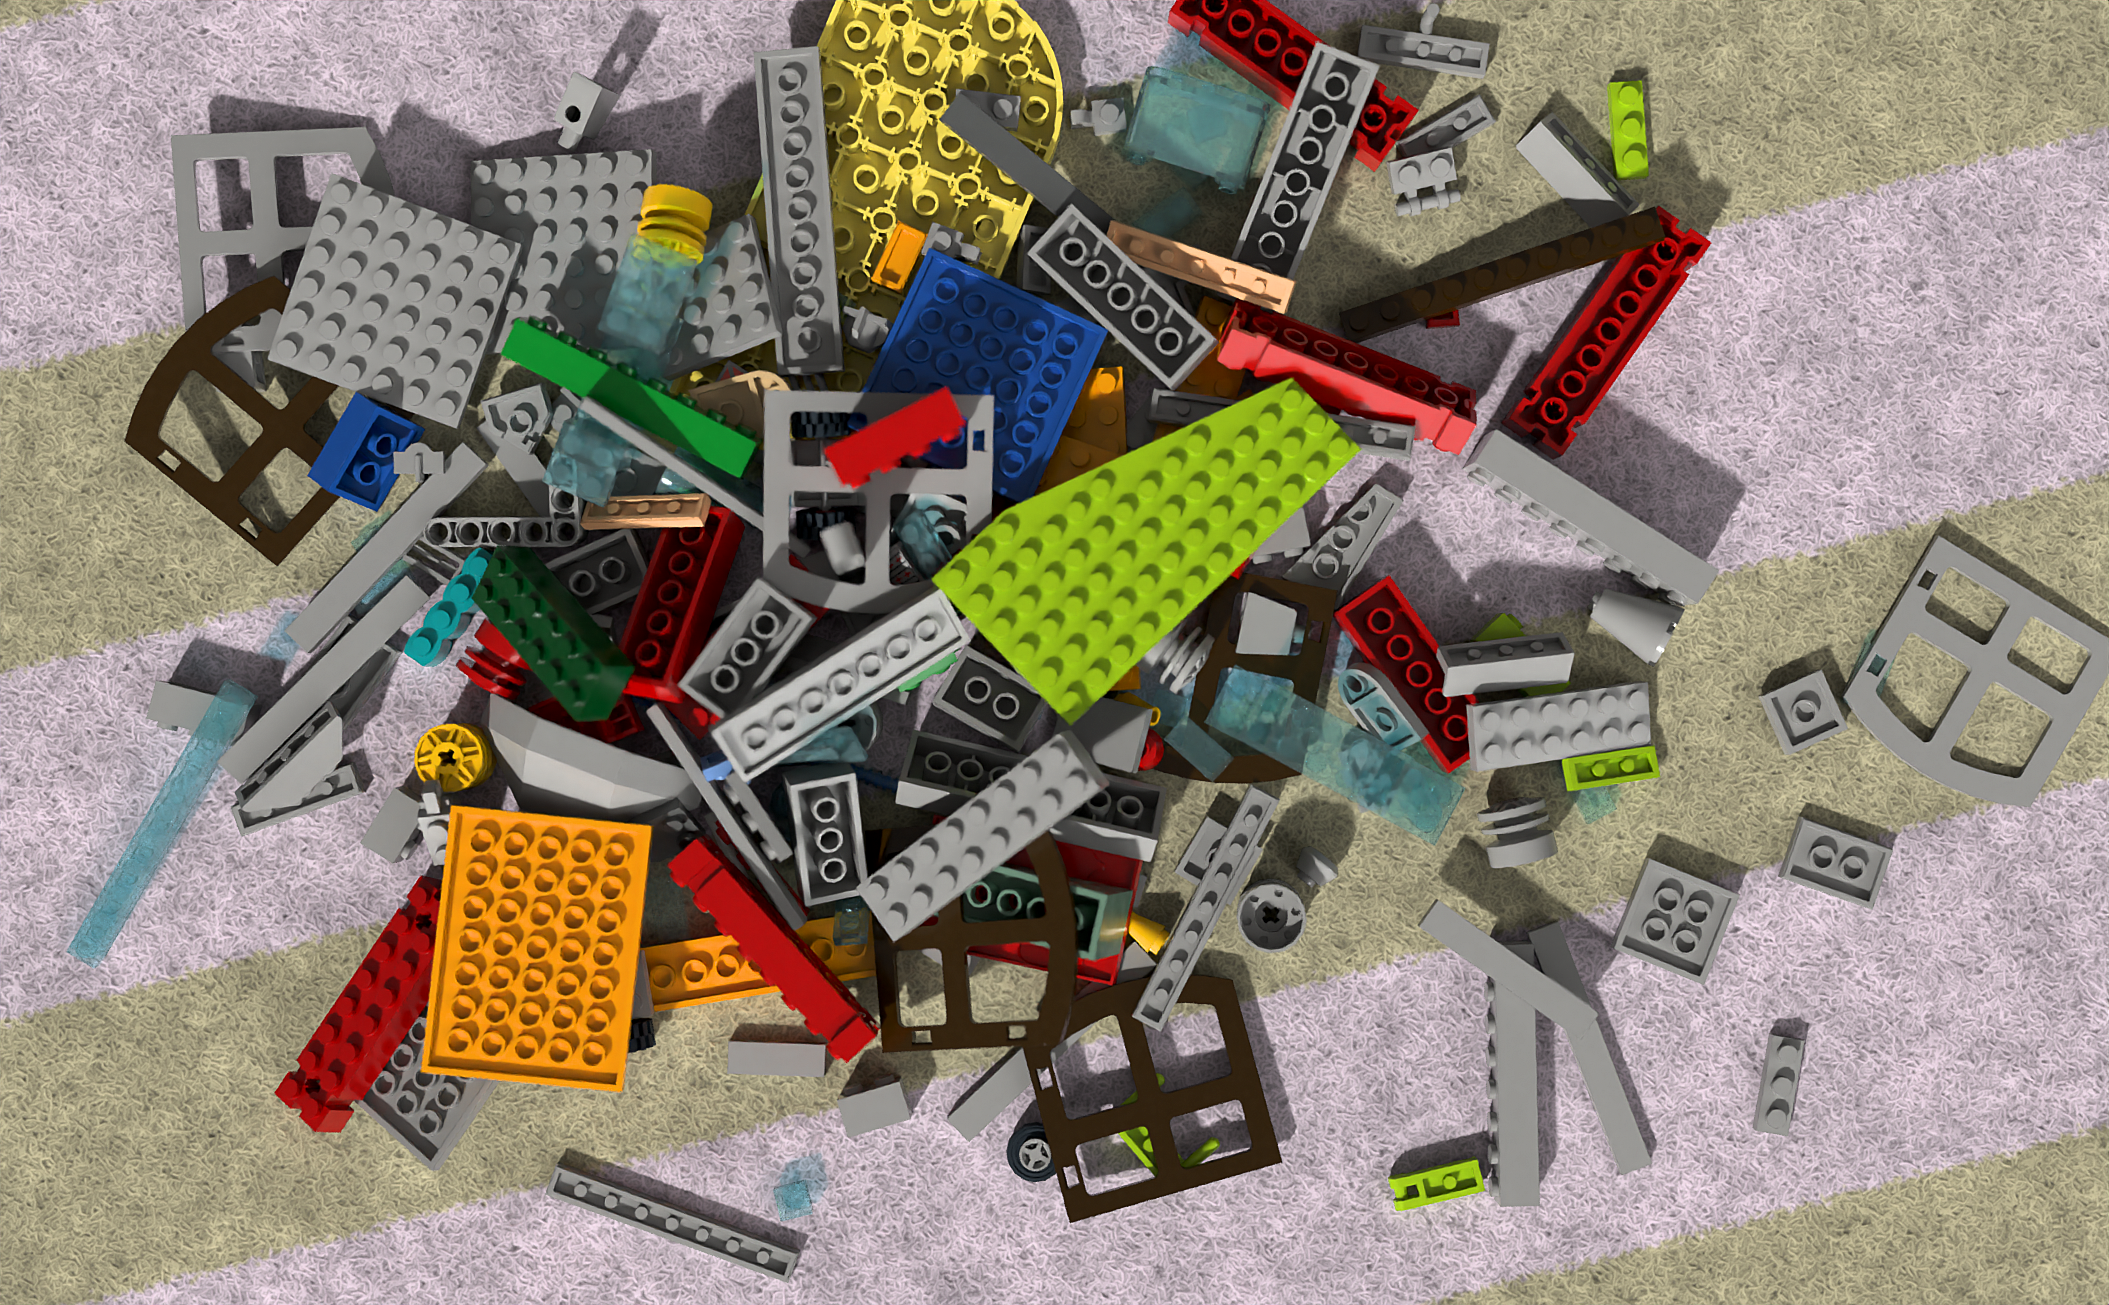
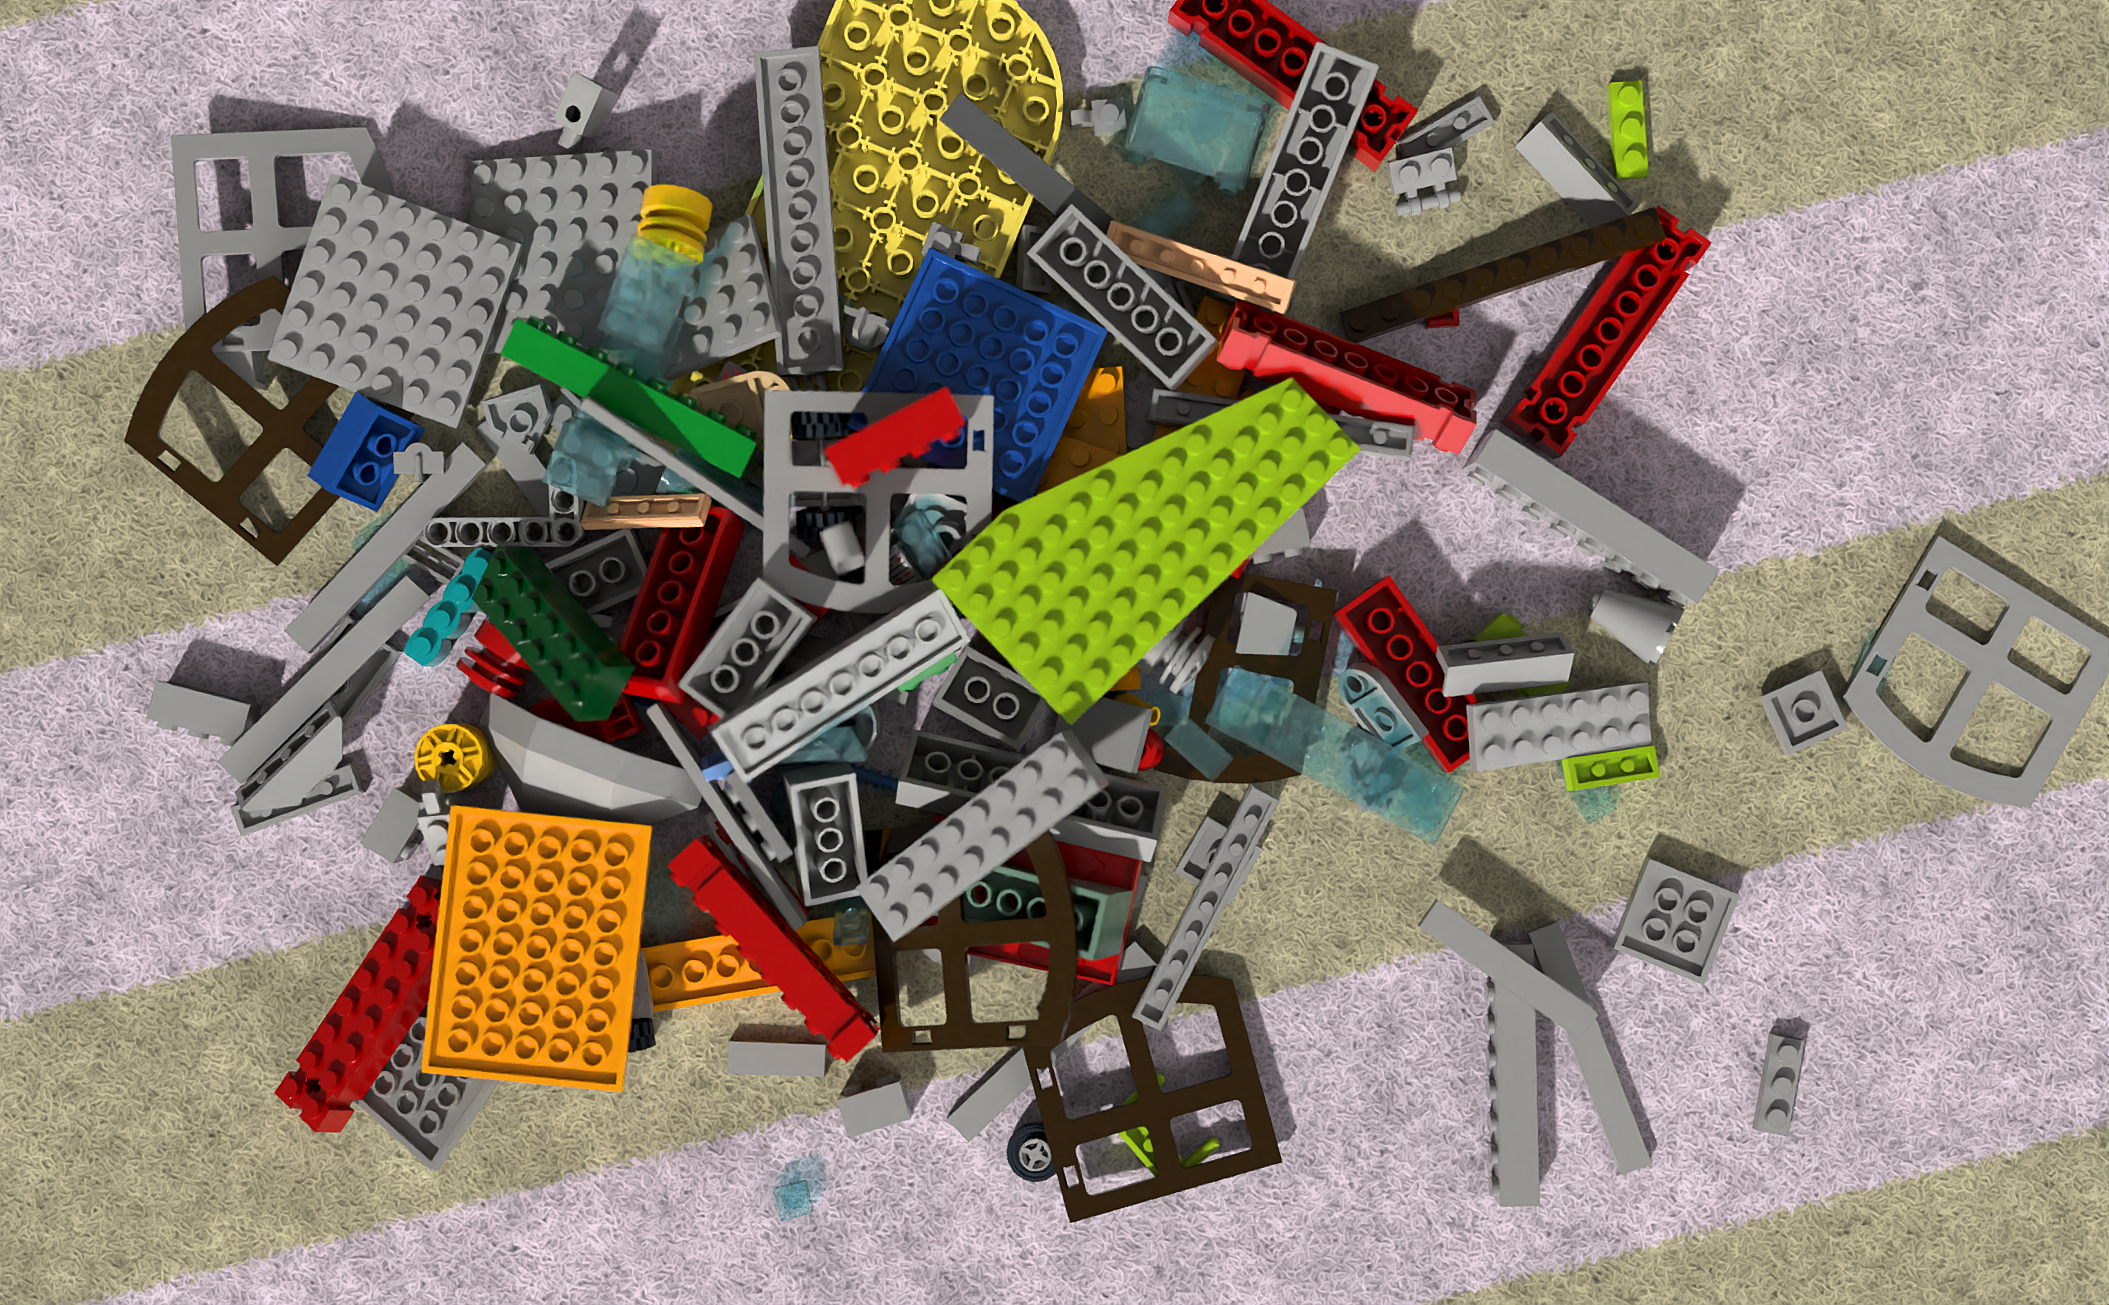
(162, 823): clear light blue plate -> none
(672, 829): dark grey plate -> none
(672, 1222): light grey tile -> none
(899, 257): light orange tile -> none
(999, 107): light grey plate -> none
(1147, 933): yellow cone -> none
(1271, 934): light grey wheel -> none
(1315, 867): light grey cone -> none
(1347, 545): light grey wing -> none
(1423, 49): light grey plate -> none
(1437, 1183): lime plate -> none
(1517, 832): light grey wheel -> none
(1835, 862): light grey tile -> none

